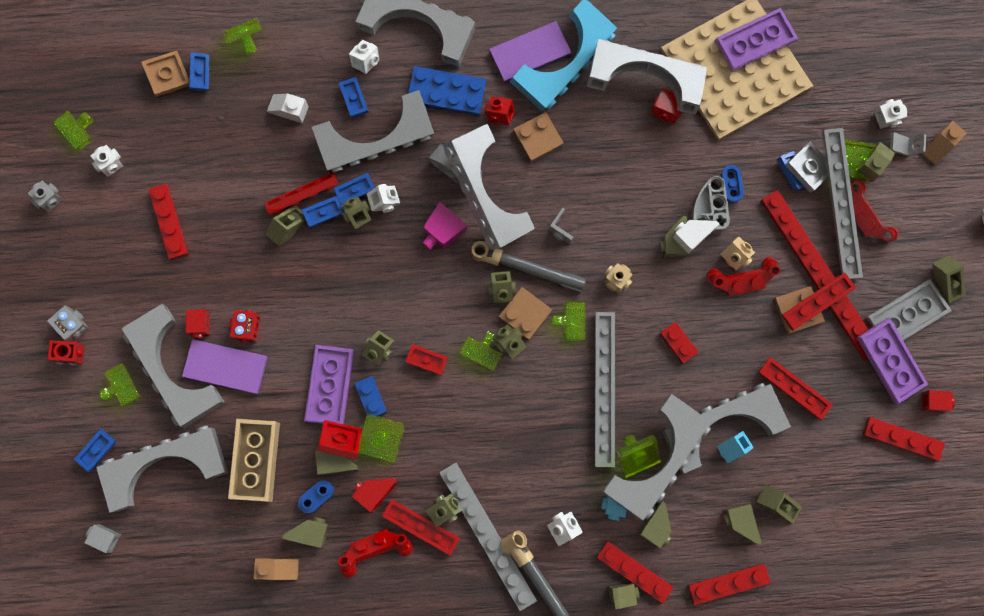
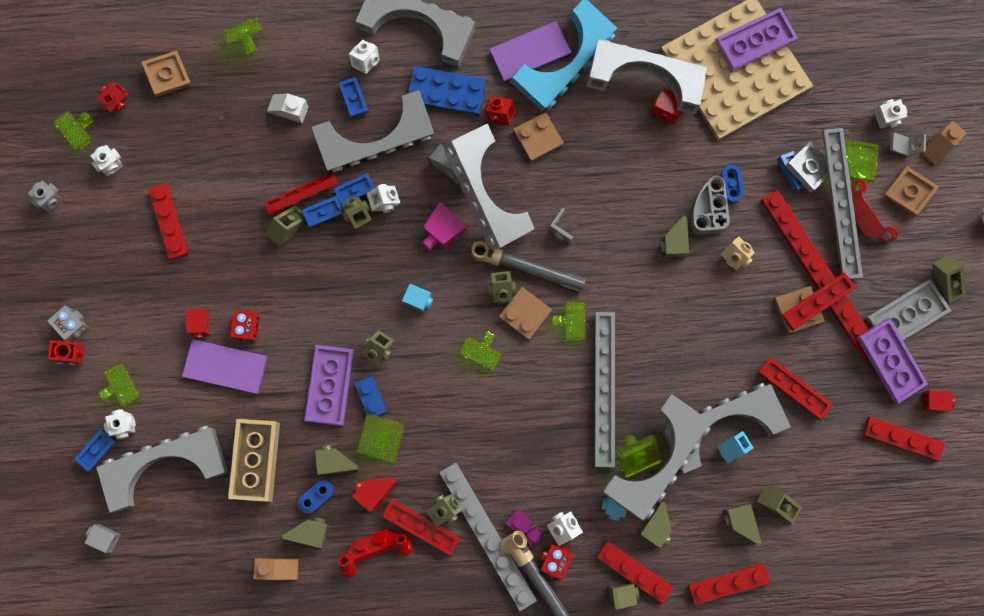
(112, 97): none -> red brick
(125, 427): none -> white brick
(146, 339): light grey arch -> none
(199, 71): blue plate -> none
(340, 439): red plate -> none
(417, 298): none -> medium azure brick
(426, 359): red plate -> none
(509, 341): olive brick -> none
(521, 522): none -> magenta plate
(556, 561): none -> red head
(613, 282): tan brick -> none
(678, 342): red plate -> none
(693, 233): white slope -> none
(745, 281): red plate -> none
(876, 162): olive slope -> none
(911, 191): none -> medium nougat plate

